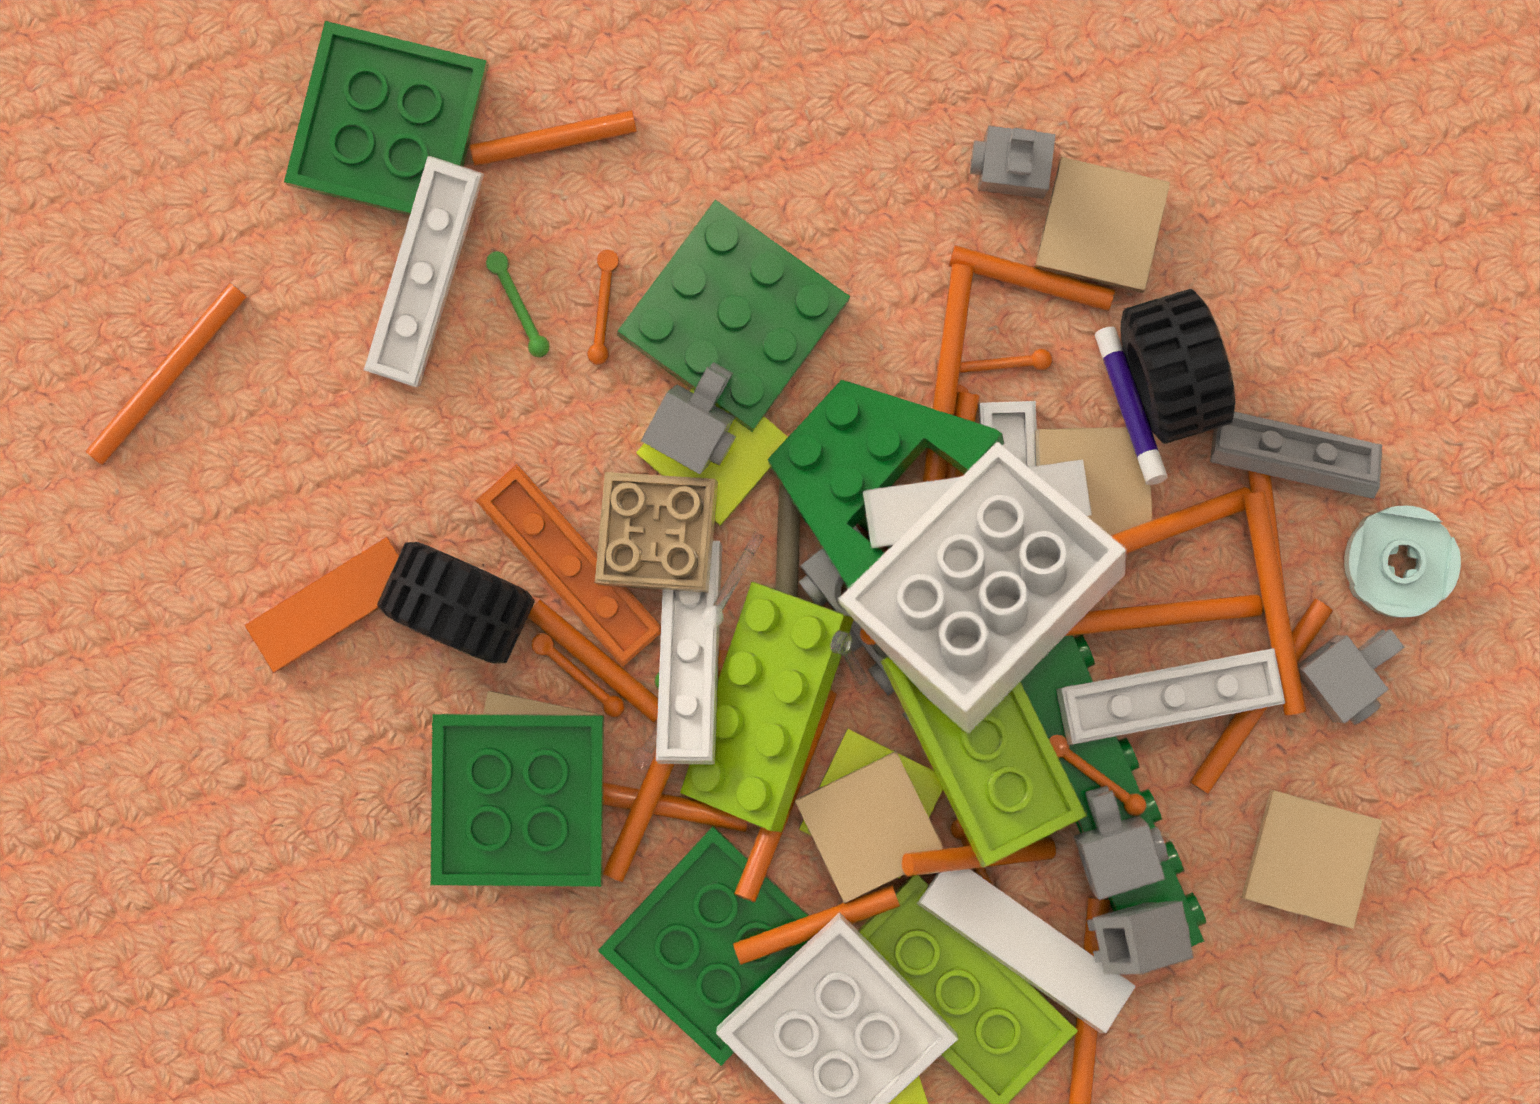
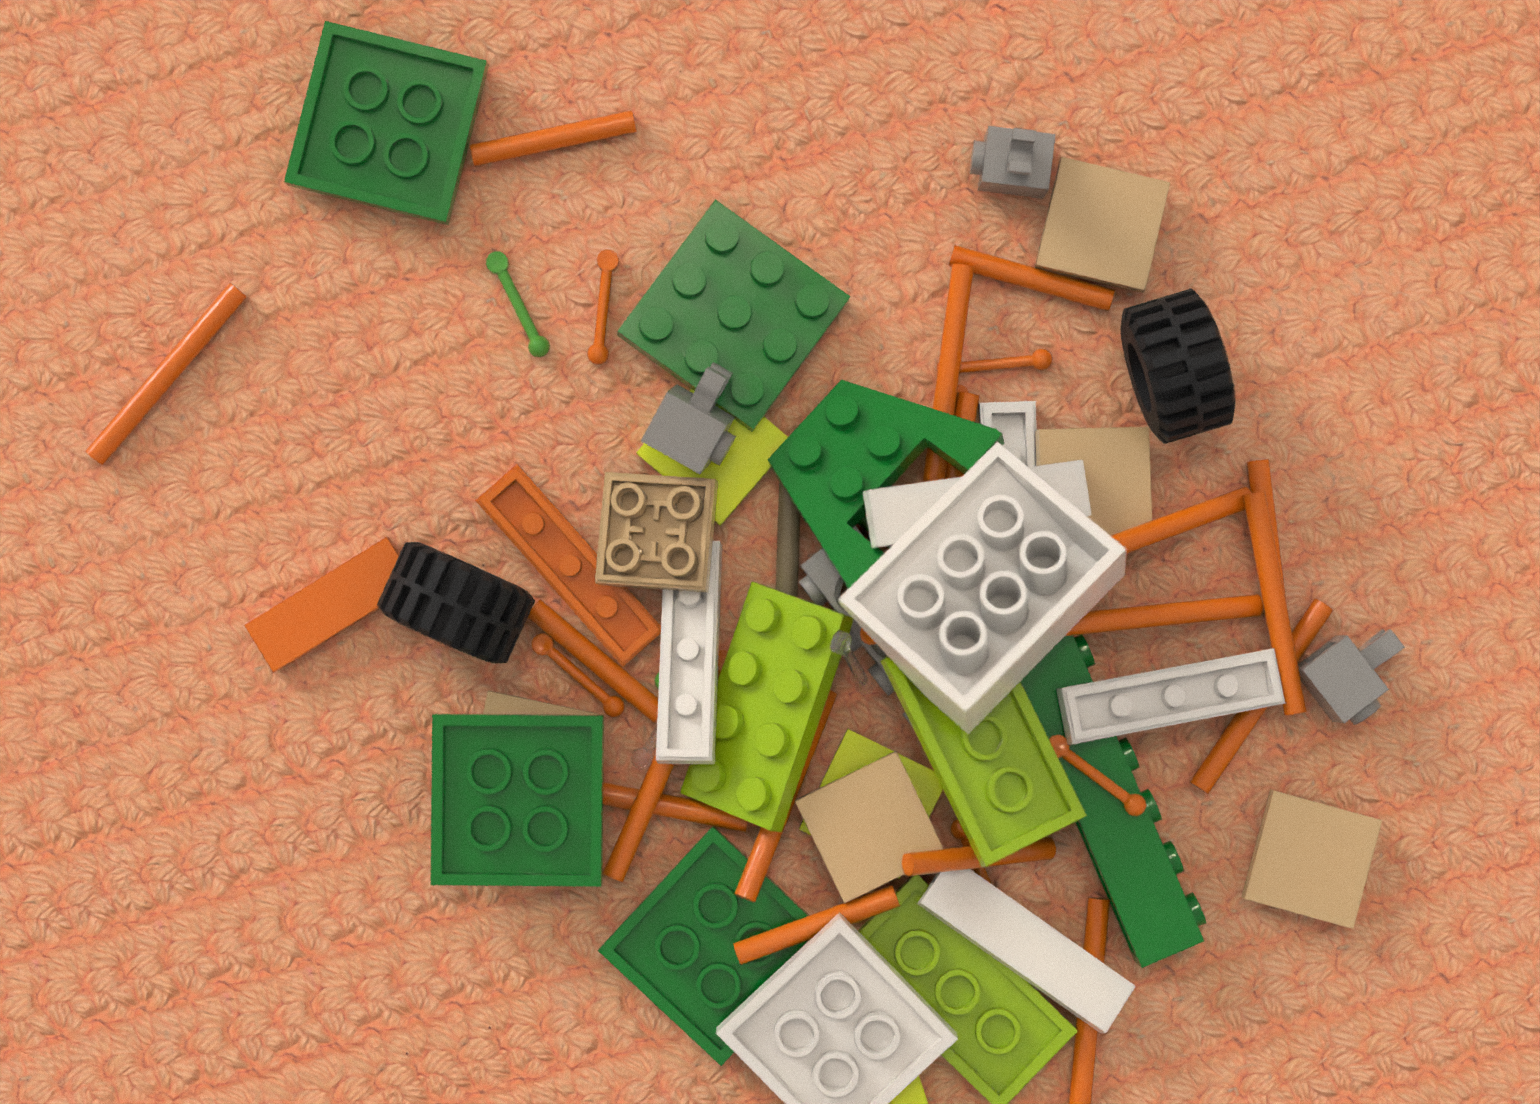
(423, 271): white tile -> none
(713, 615): clear hinge -> none
(1118, 852): light grey brick -> none
(1131, 406): dark purple bar -> none
(1142, 938): light grey brick -> none
(1299, 454): light grey tile -> none
(1426, 541): light aqua plate -> none

